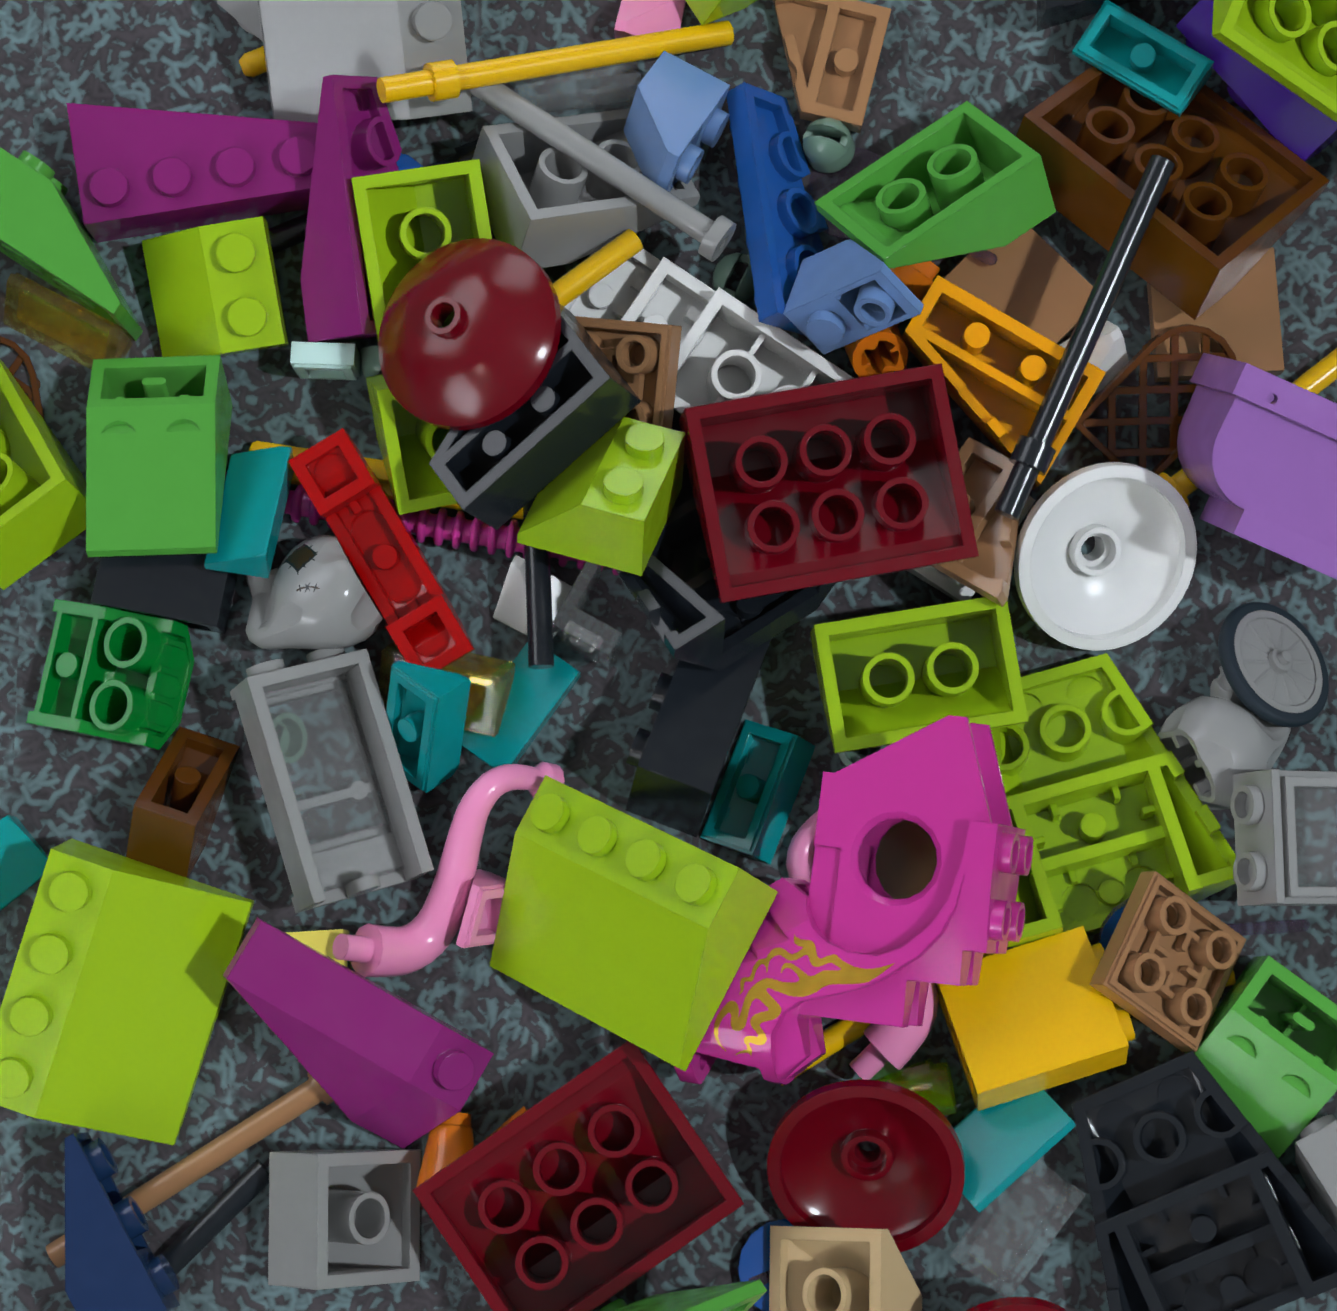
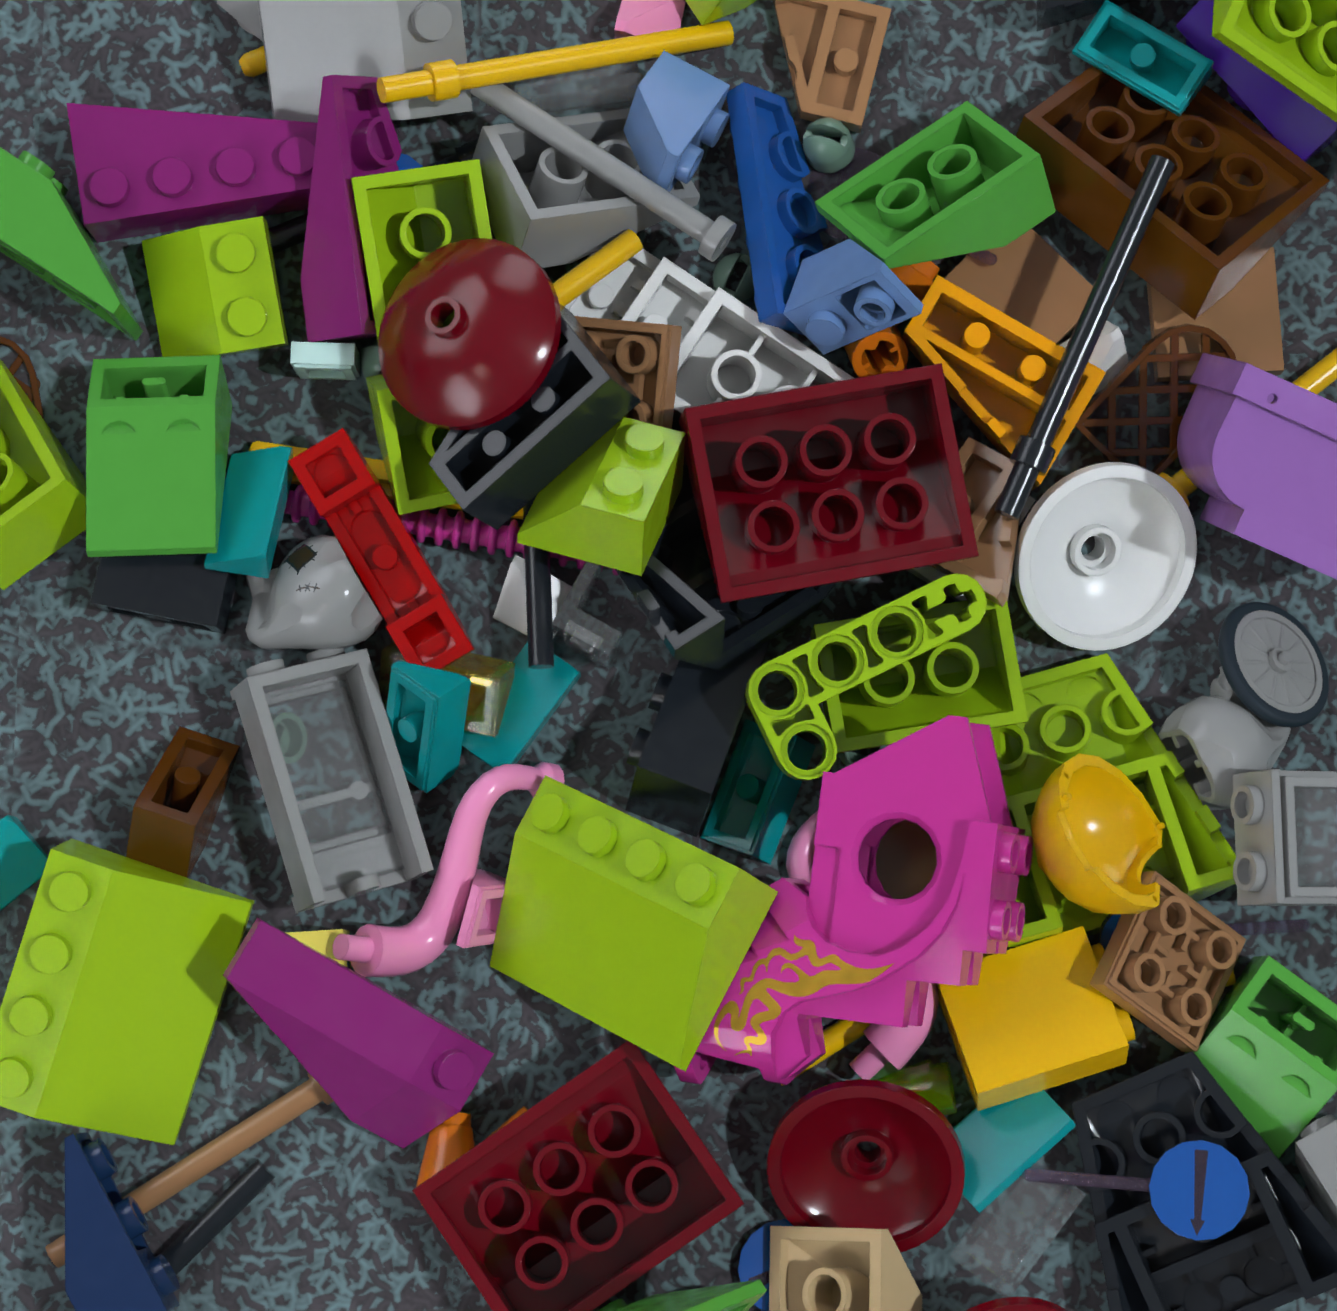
(62, 323): clear yellow slope -> none
(114, 675): green slope -> none
(343, 1218): light grey slope -> none
(868, 660): none -> lime beam
(1096, 836): none -> yellow cylinder
(1193, 1188): none -> blue piece

